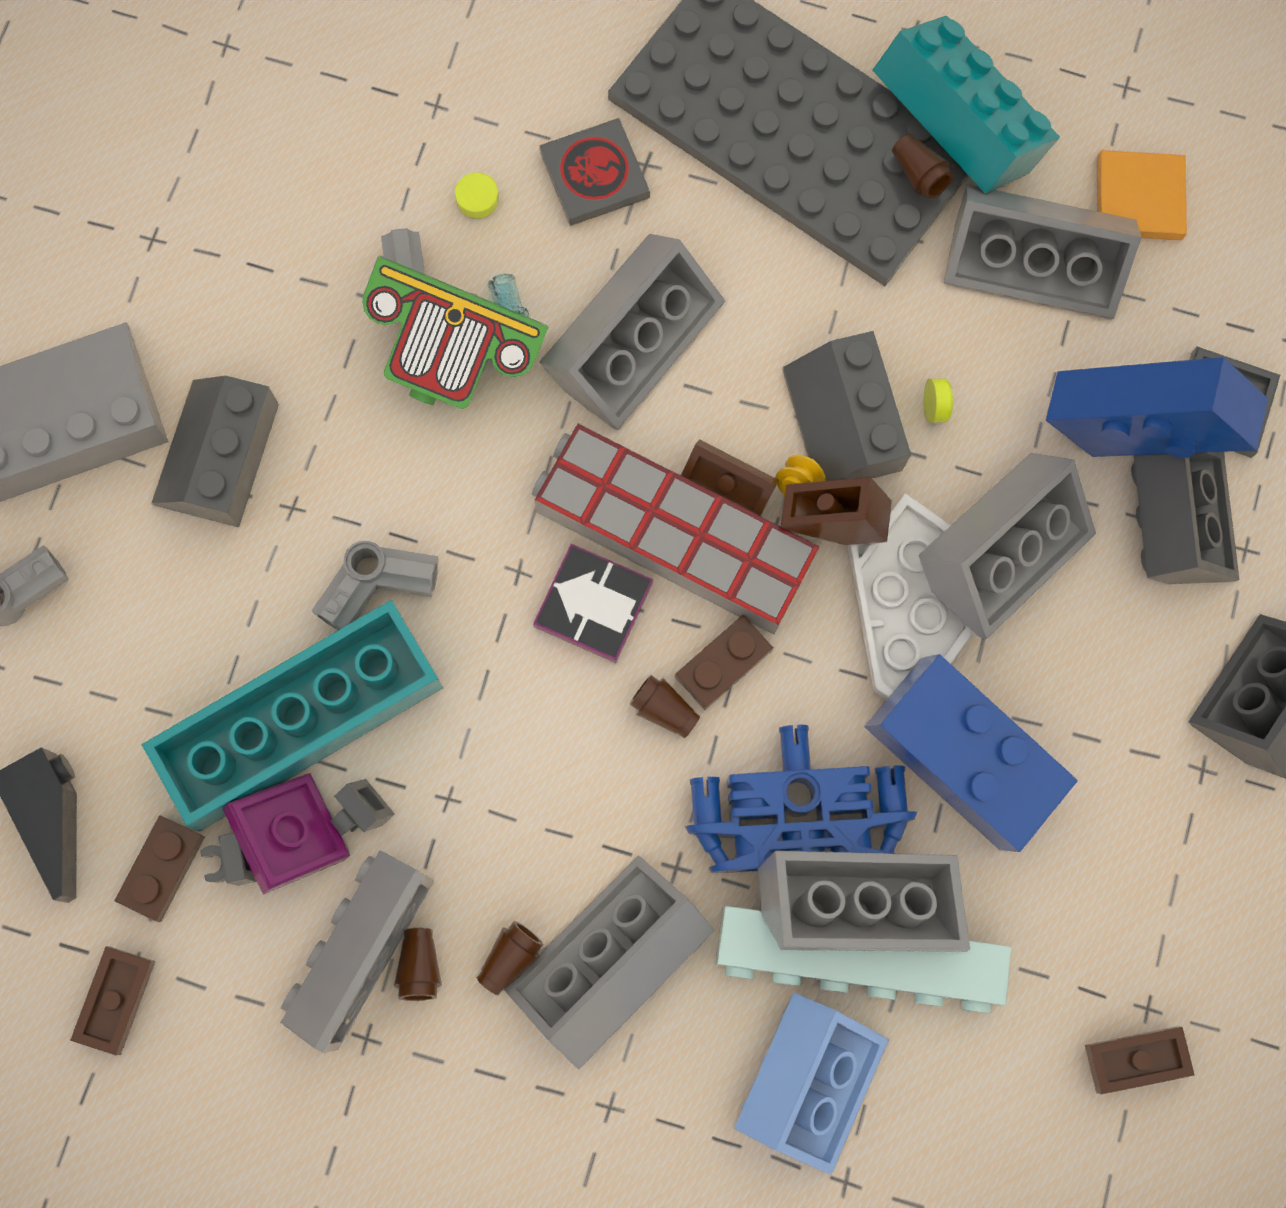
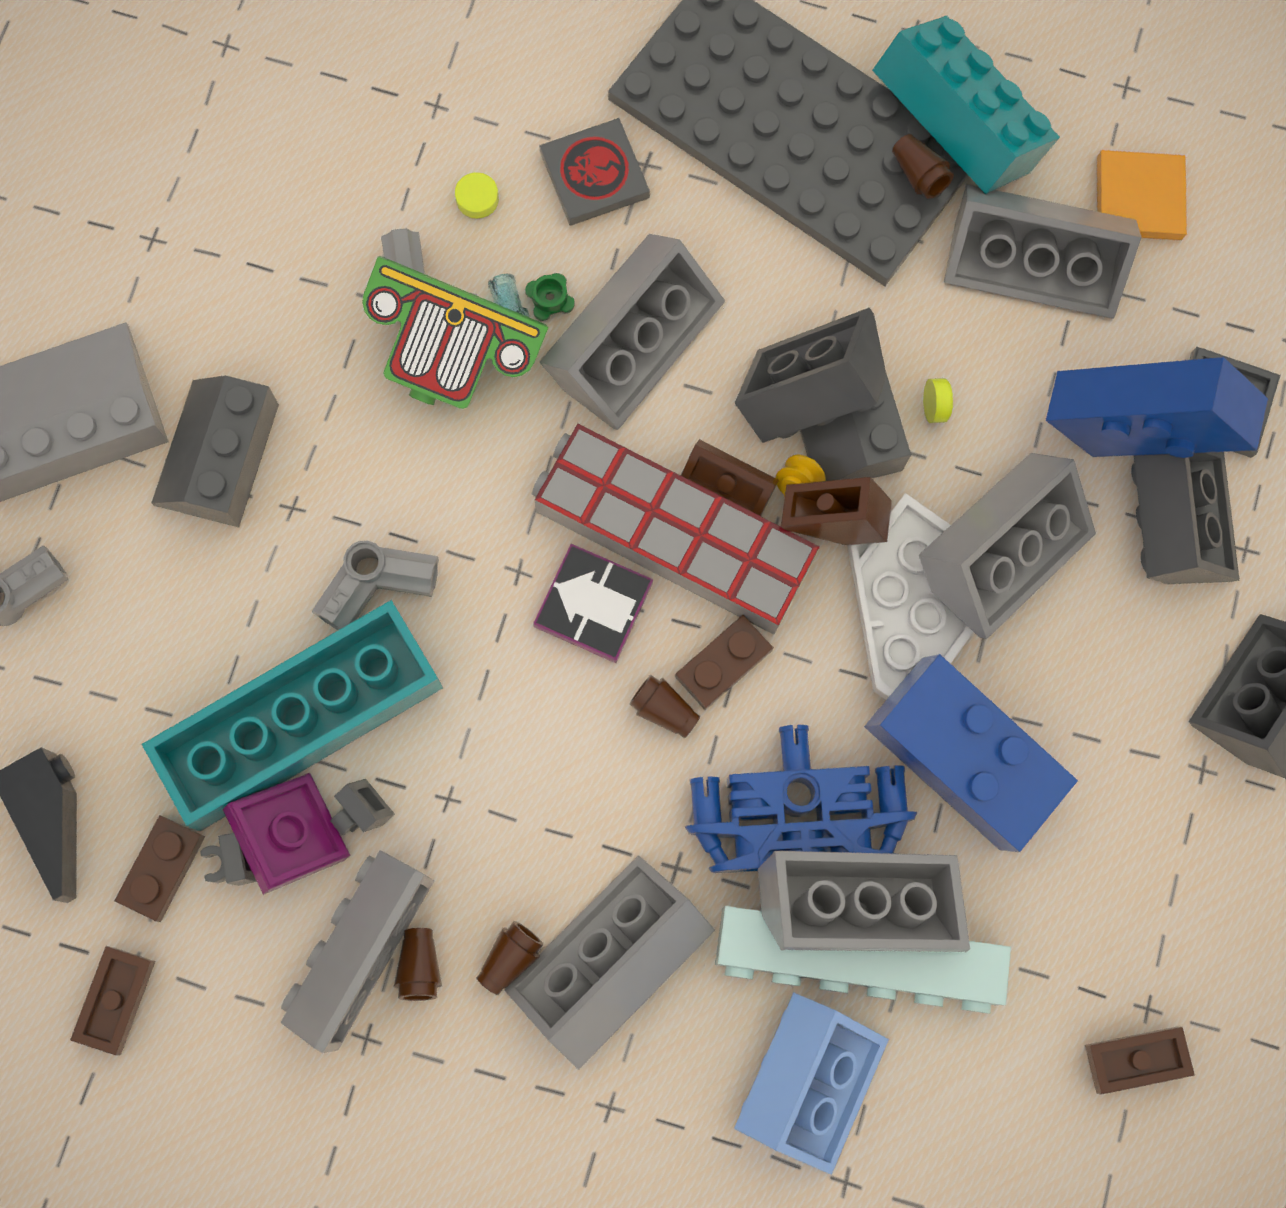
(545, 285): none -> green plate
(814, 377): none -> dark grey slope

